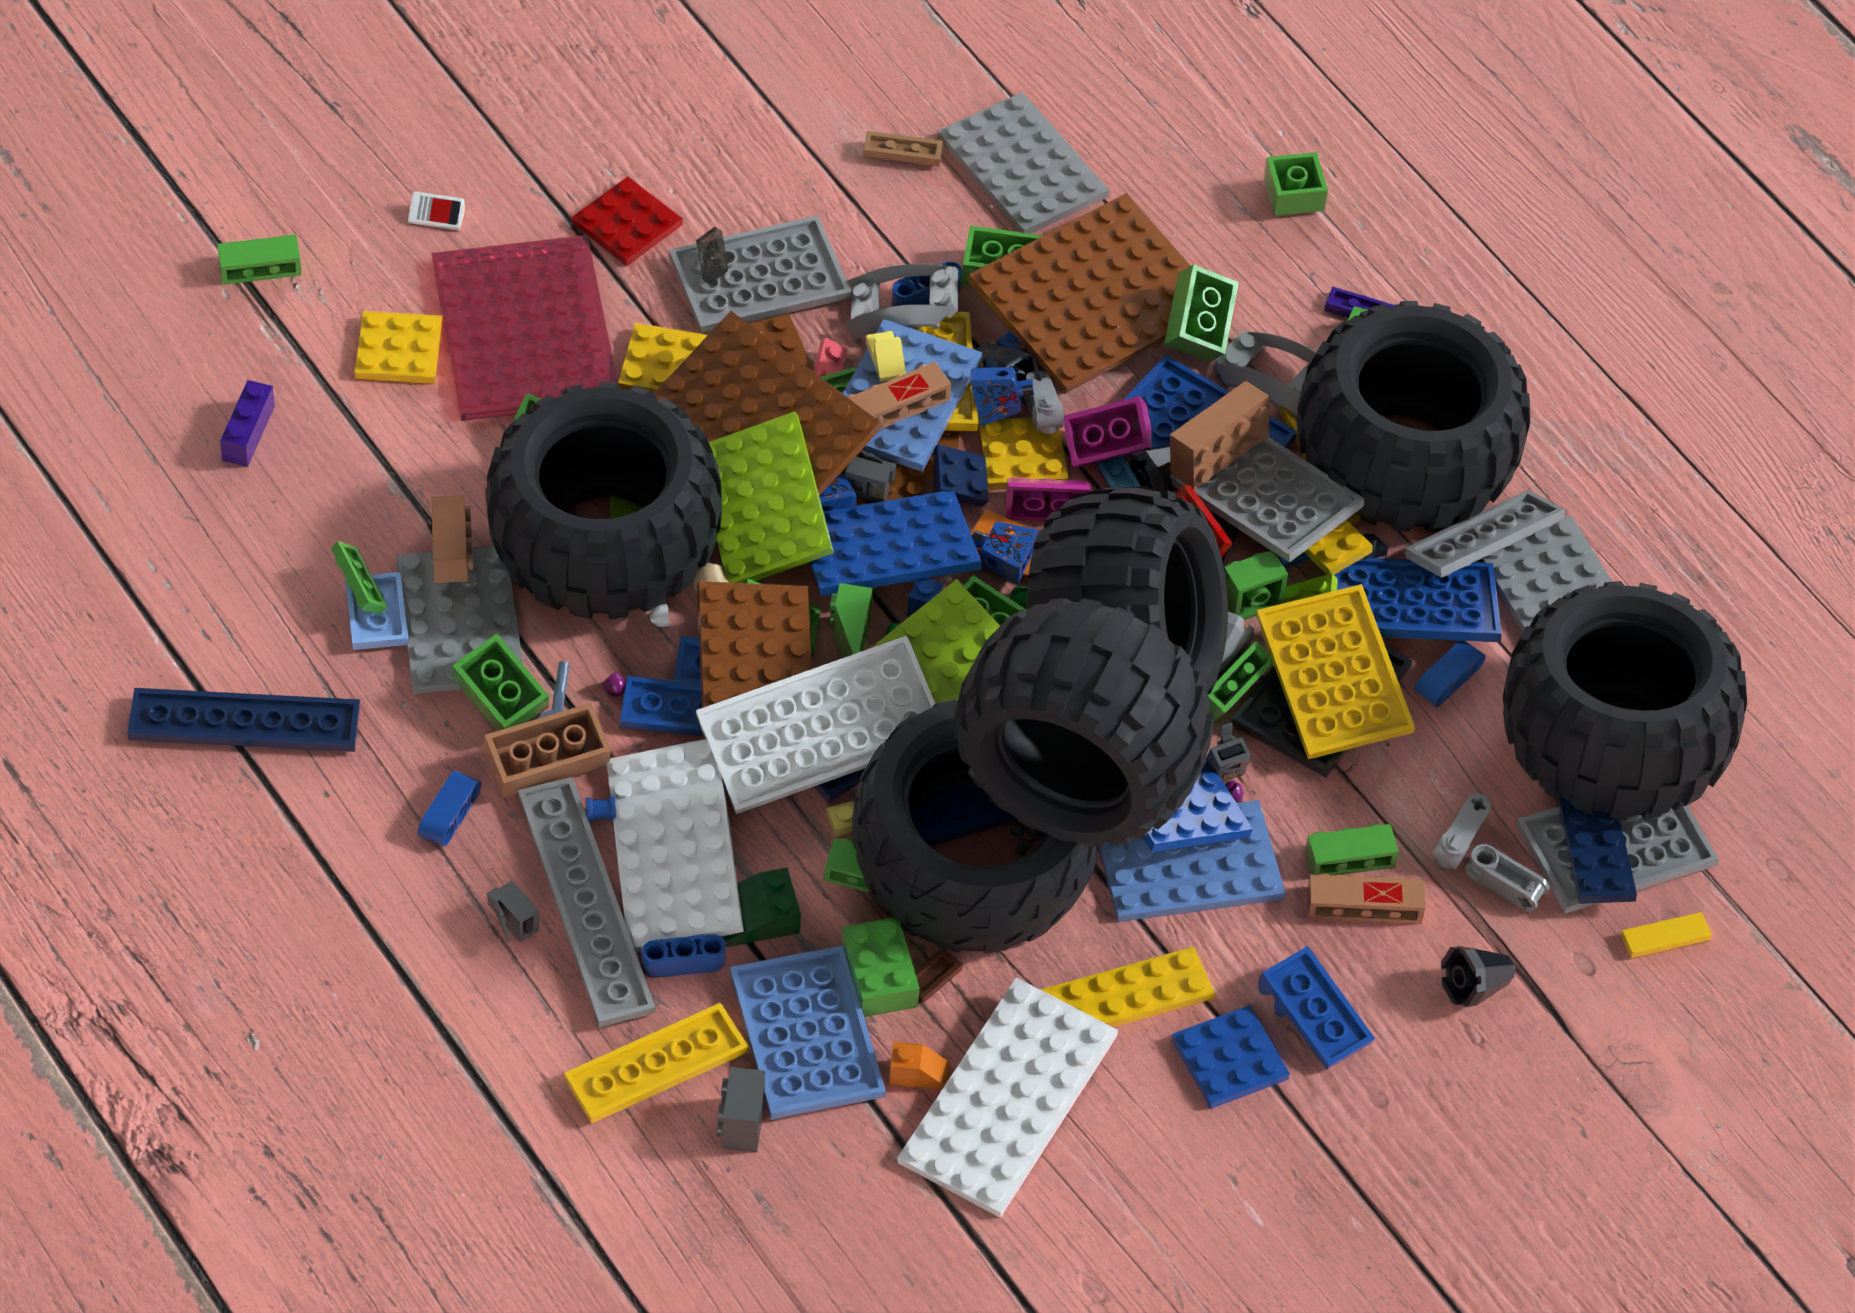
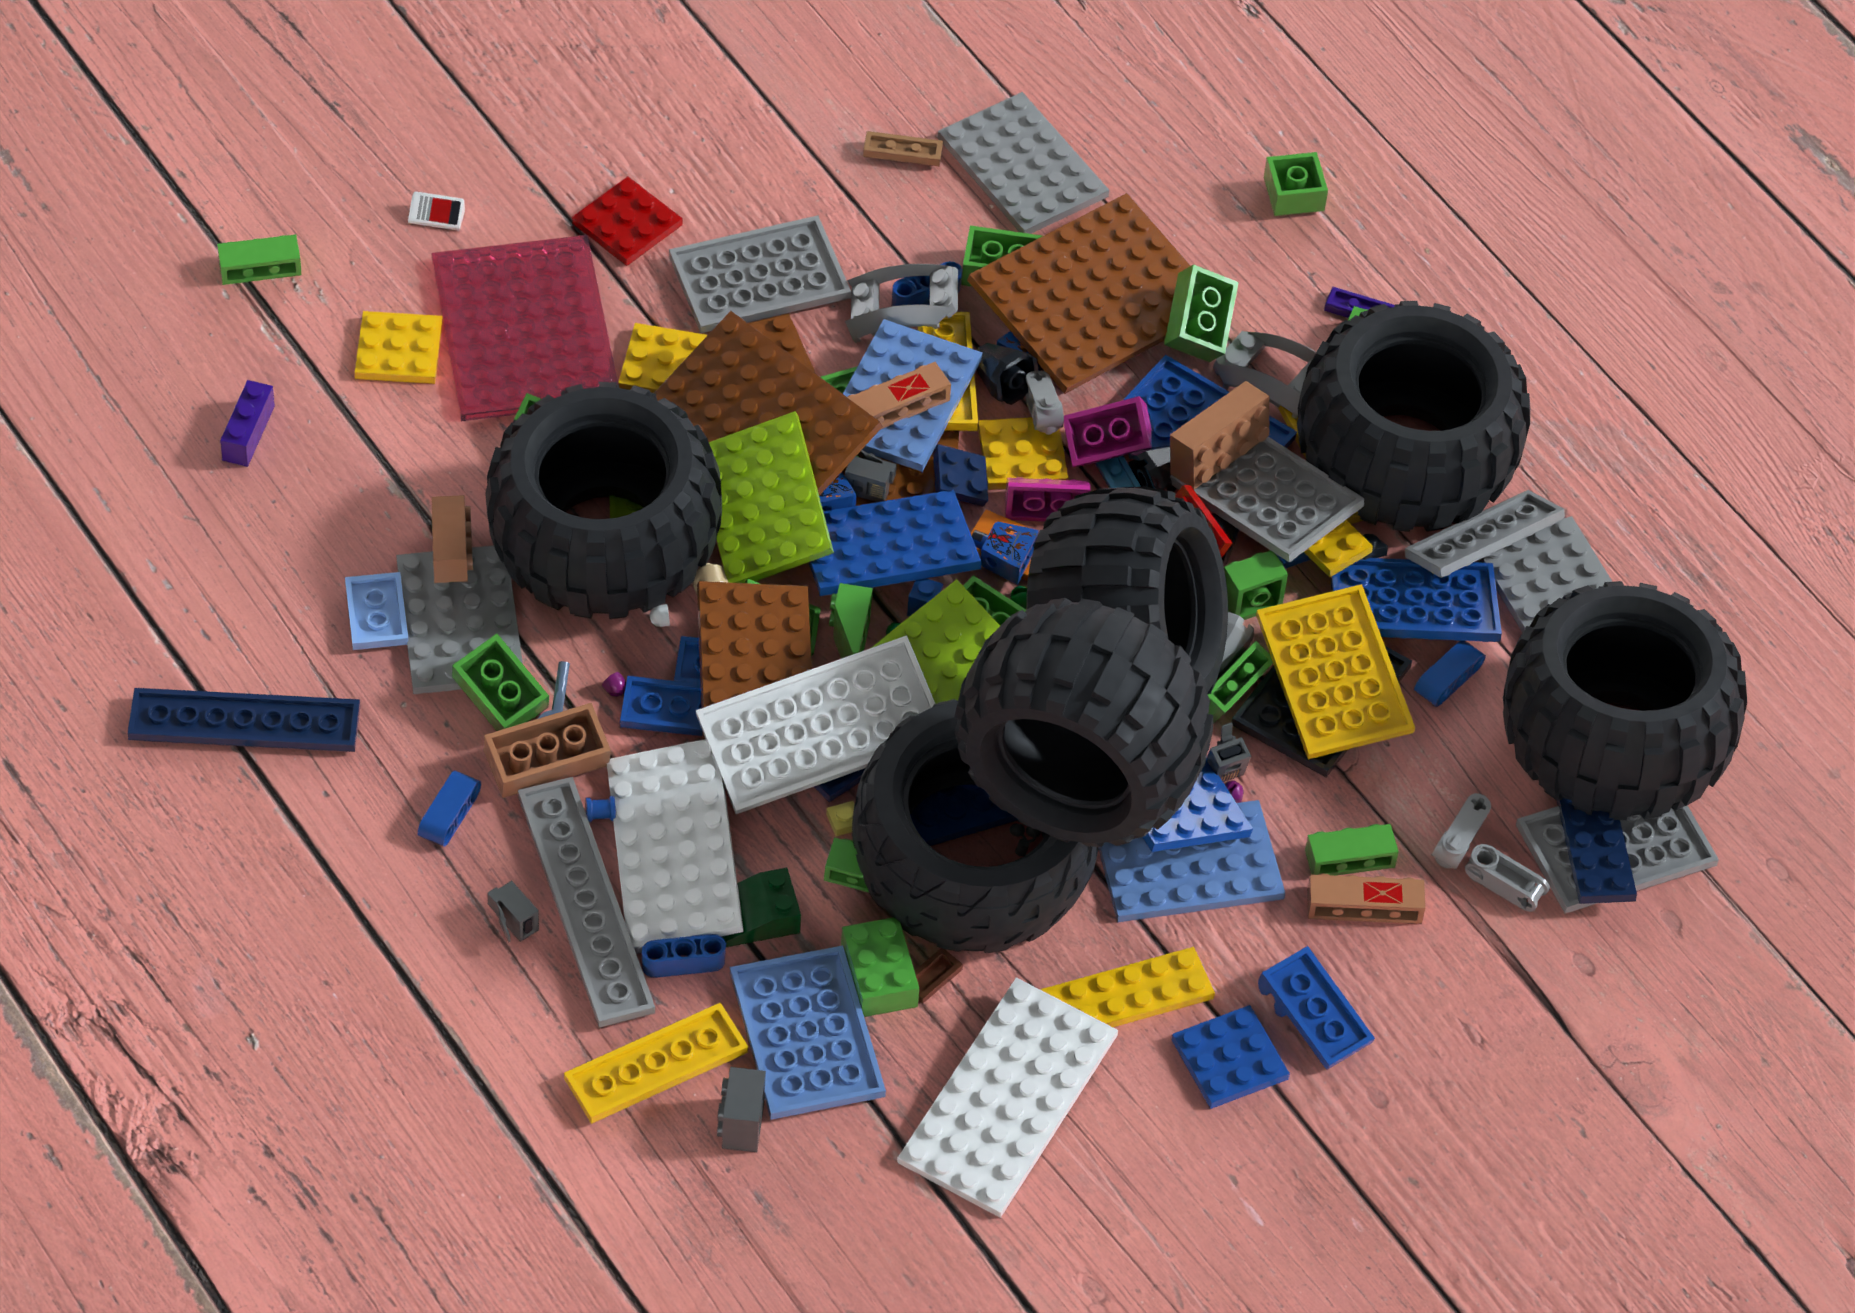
(359, 578): bright green plate -> none
(712, 255): clear smoke plate -> none
(829, 358): coral plate -> none
(886, 355): light yellow slope -> none
(917, 1067): orange slope -> none
(998, 392): blue torso -> none
(1310, 588): lime plate -> none
(1474, 974): black cone -> none
(1666, 935): yellow tile -> none

